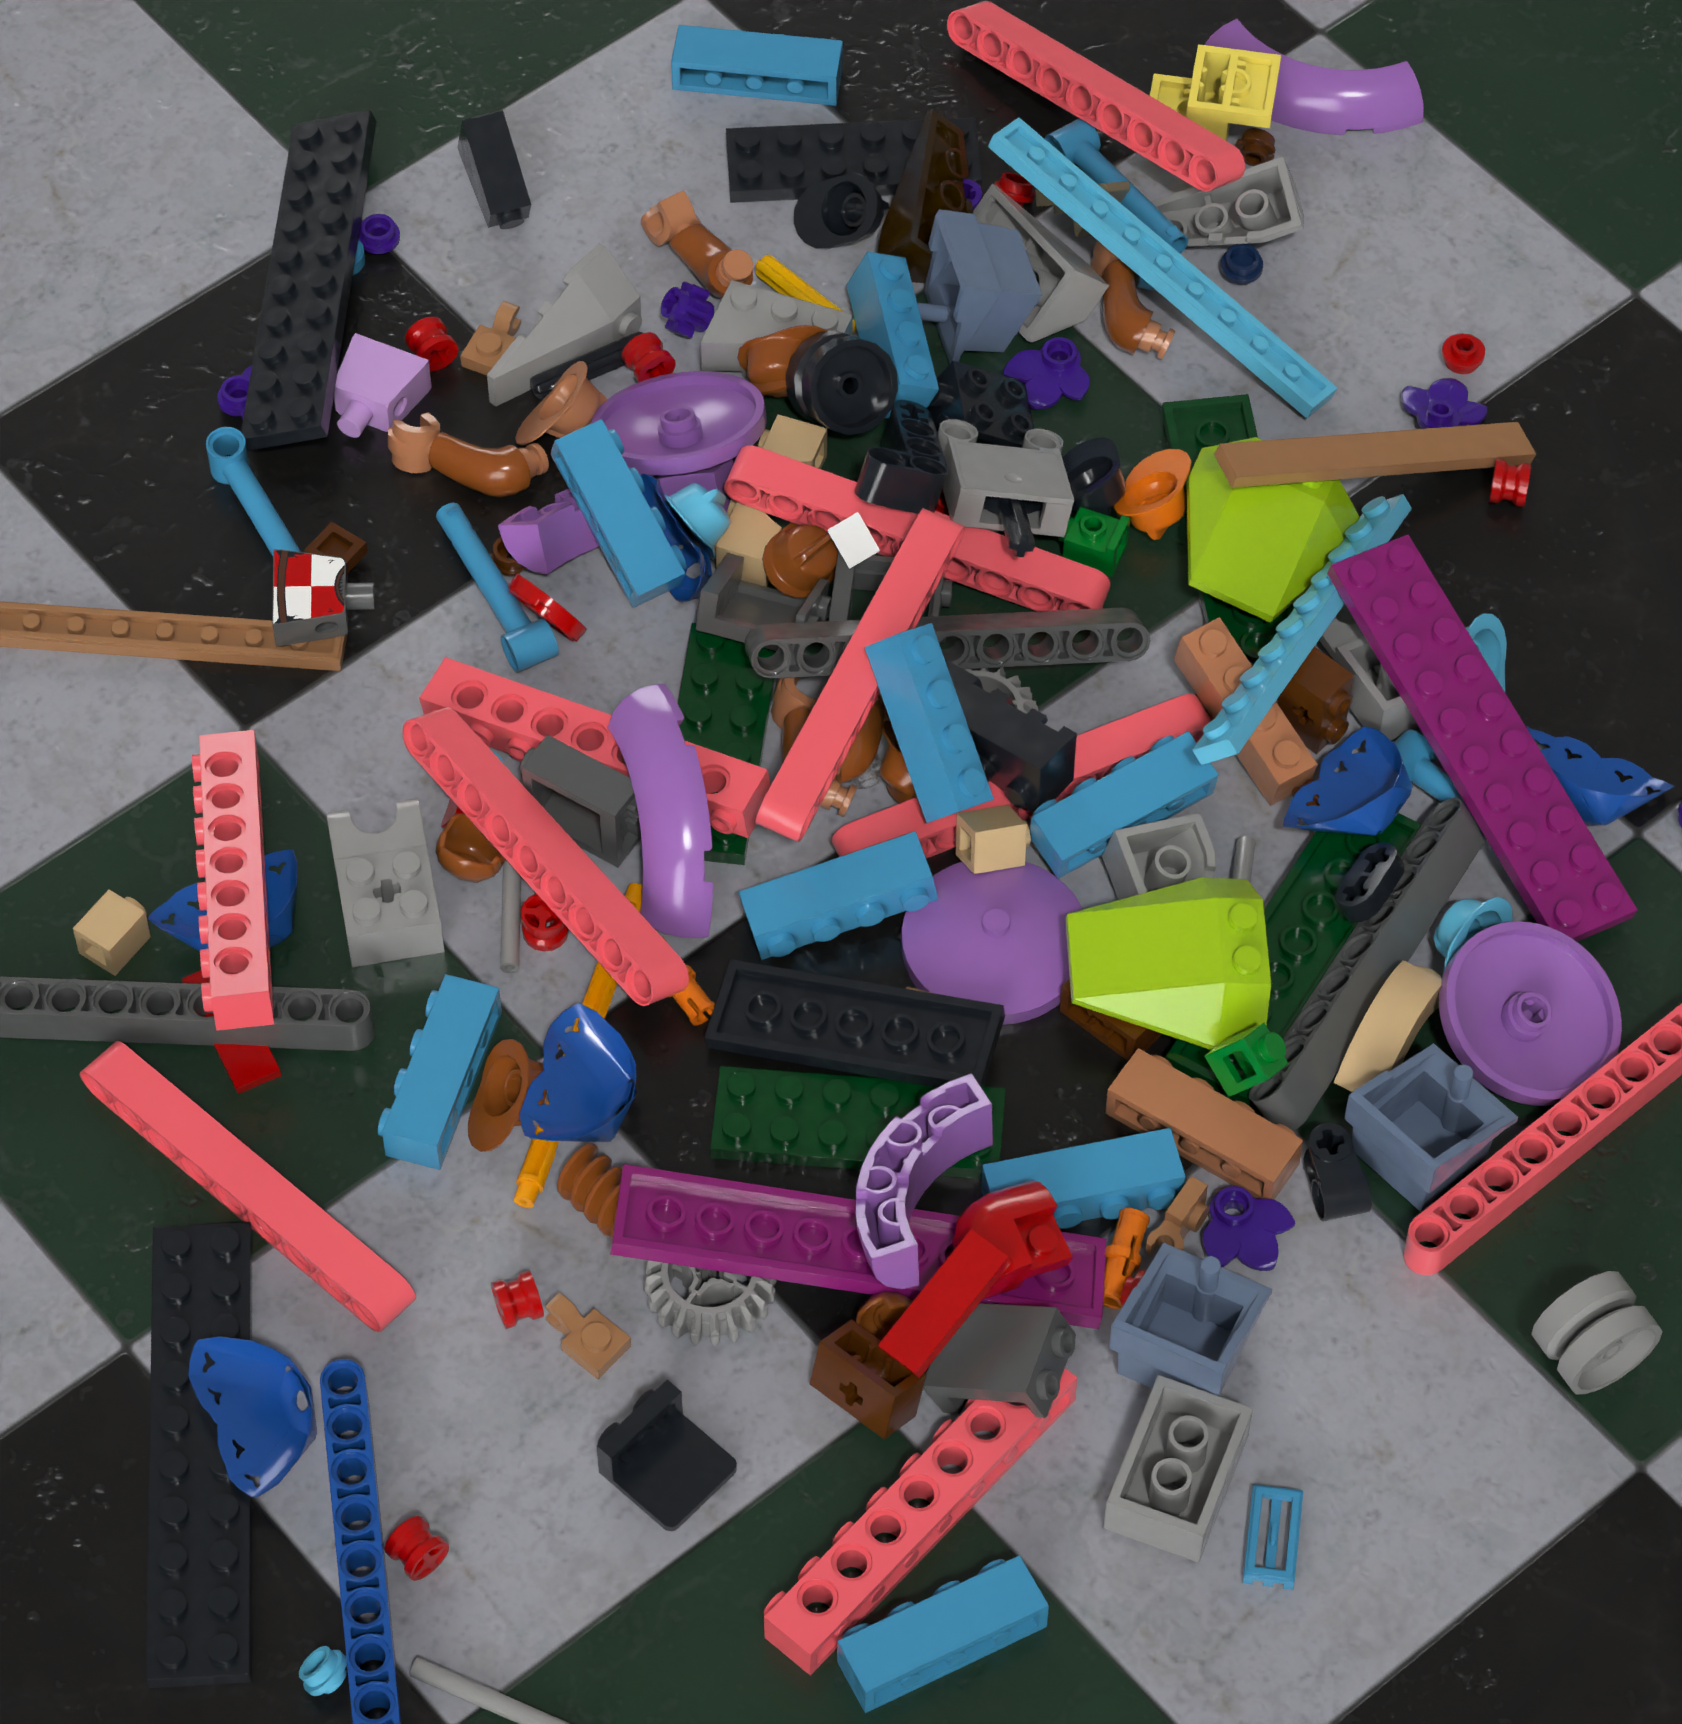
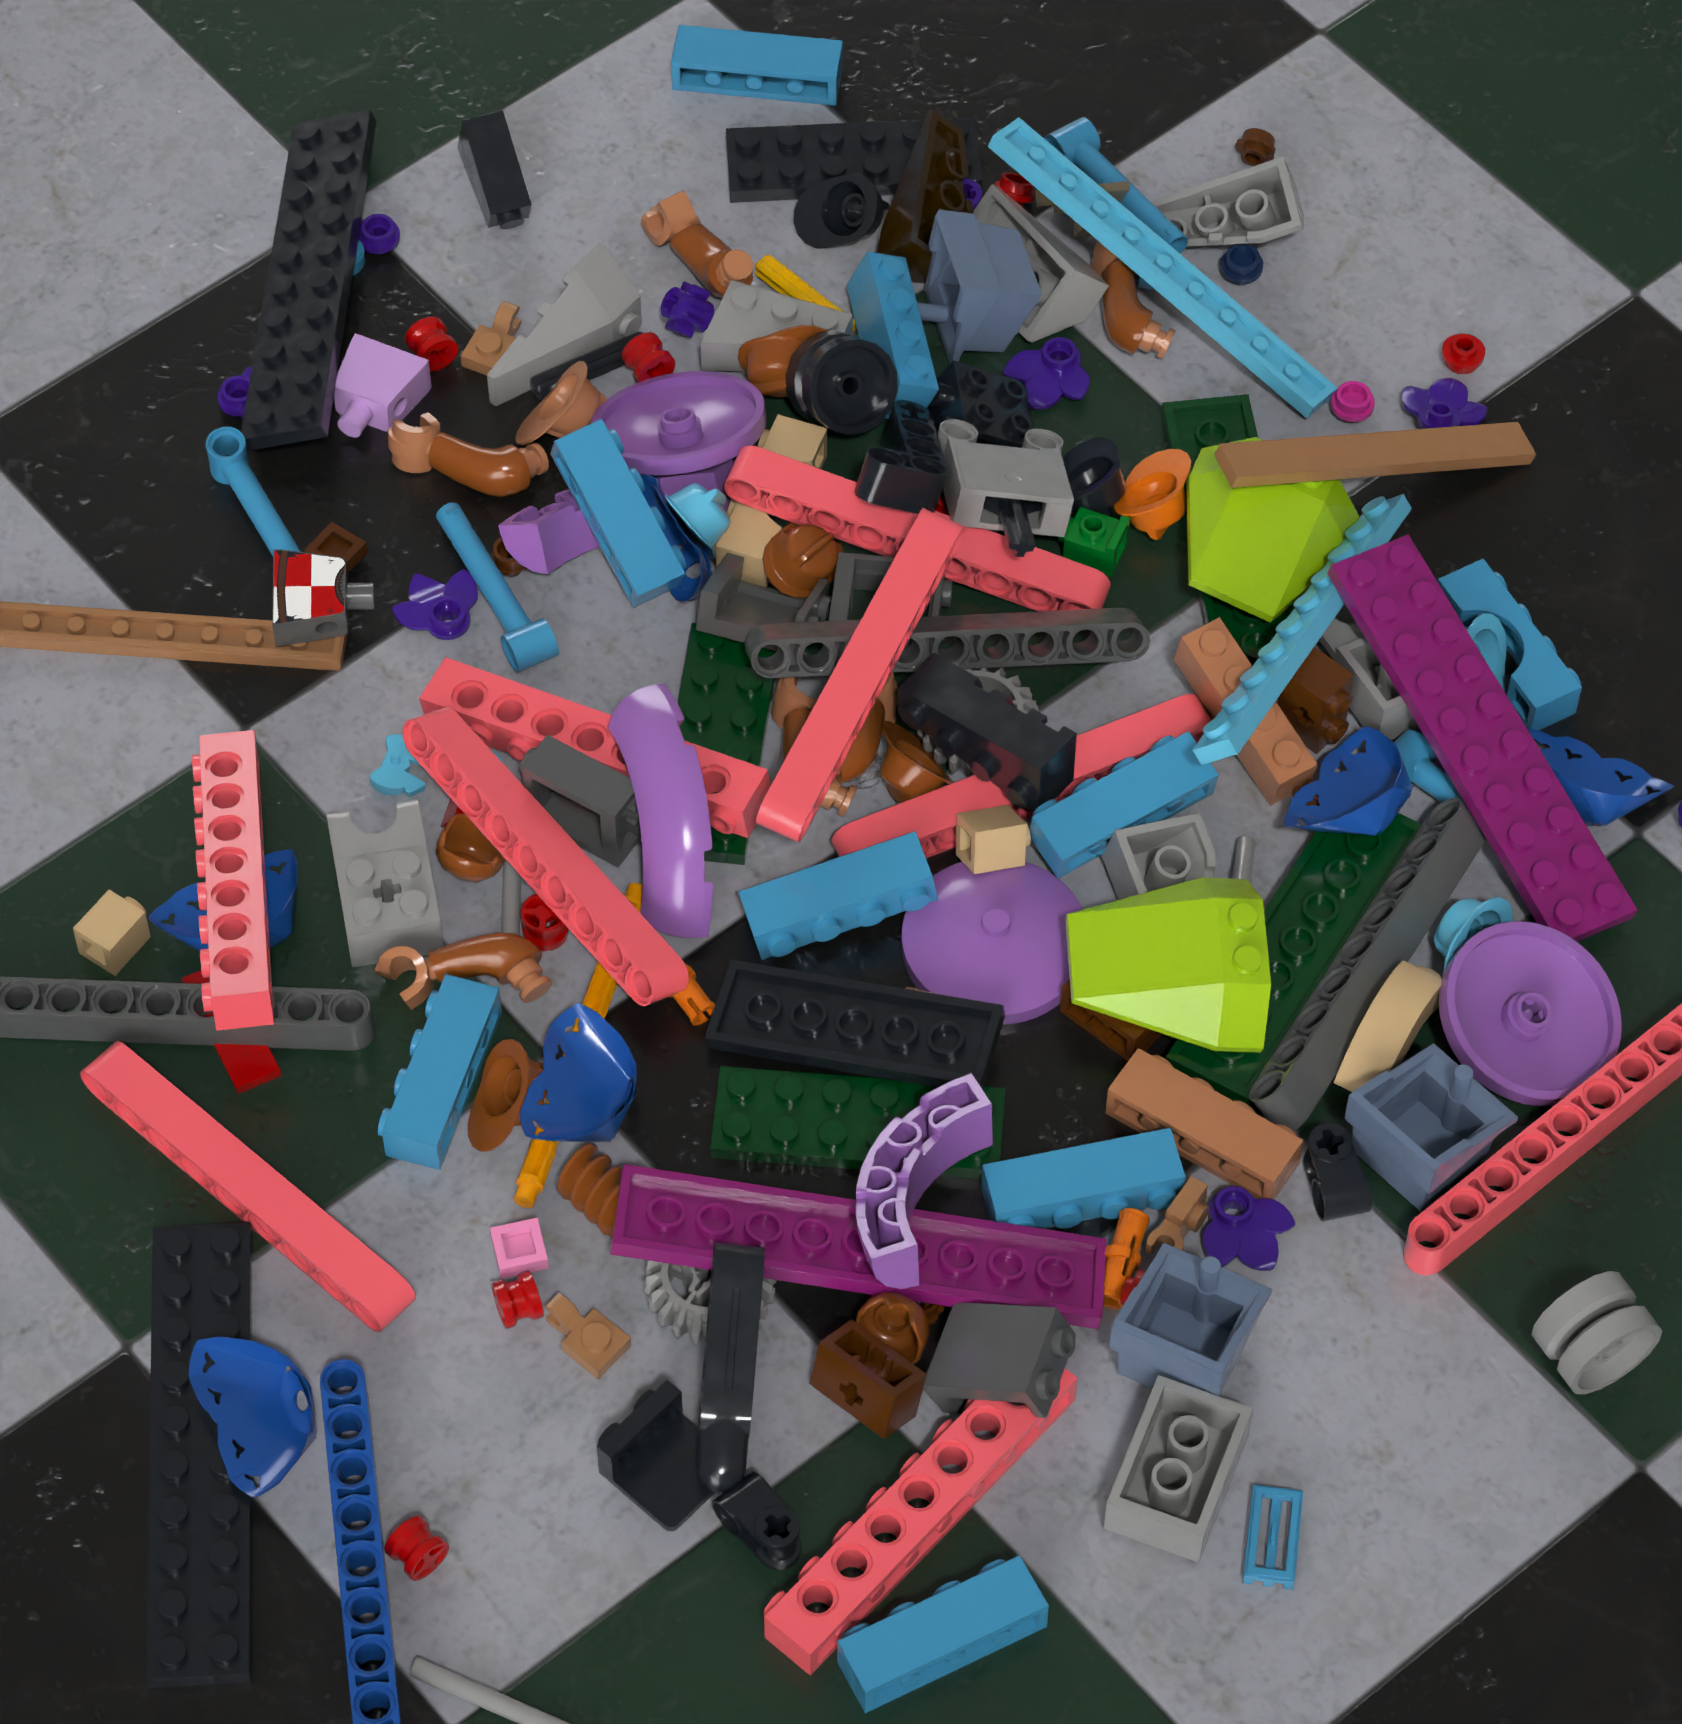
(323, 1671): medium azure plate -> none
(394, 774): none -> medium azure piece
(434, 603): none -> dark purple plate
(493, 954): none -> piece
(519, 1248): none -> bright pink tile
(546, 608): red tile -> none
(729, 1365): none -> black piece
(760, 1522): none -> black piece
(853, 540): white sticker -> none
(929, 722): dark azure brick -> none
(945, 1303): red tile -> none
(1020, 1225): red brick -> none
(1096, 96): coral beam -> none
(1224, 89): light yellow bracket -> none
(1258, 1054): green brick -> none
(1334, 99): medium lavender brick -> none
(1353, 402): none -> dark pink plate
(1370, 882): black beam -> none
(1510, 482): red wheel -> none
(1542, 684): none -> dark azure arch

